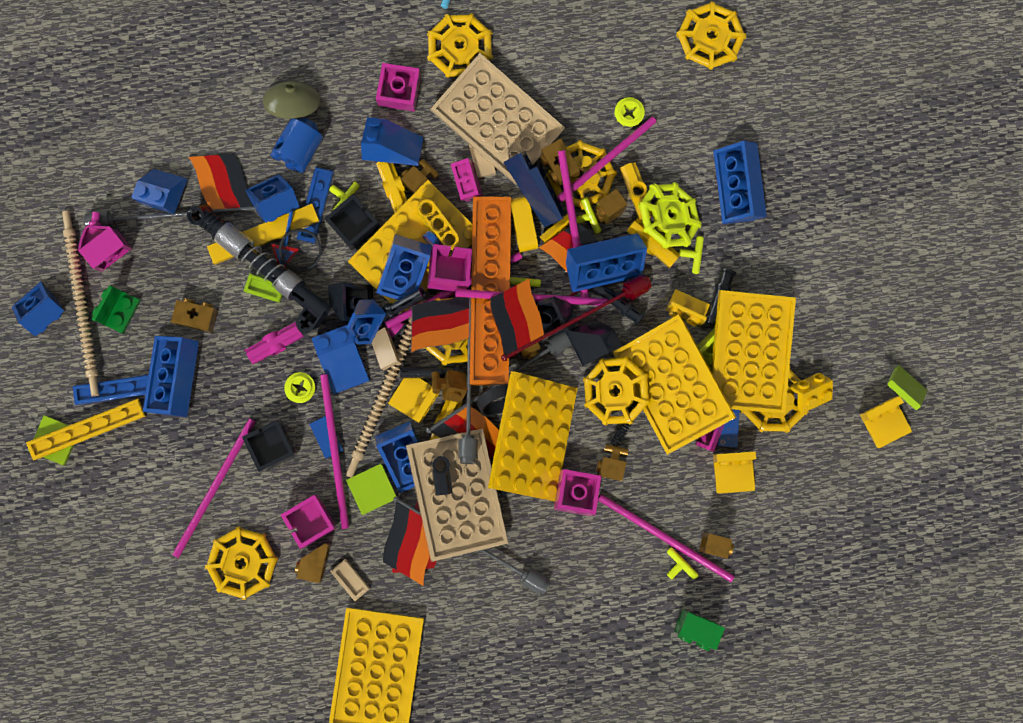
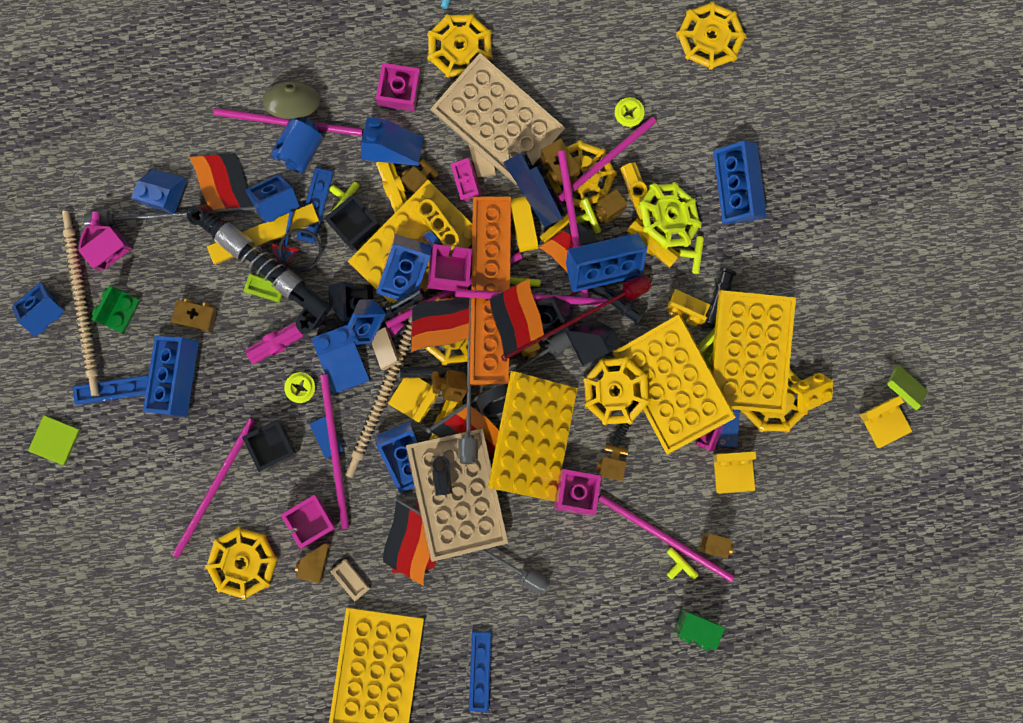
(85, 429): yellow tile -> none
(282, 121): none -> dark pink piece
(371, 489): lime tile -> none
(480, 671): none -> blue tile

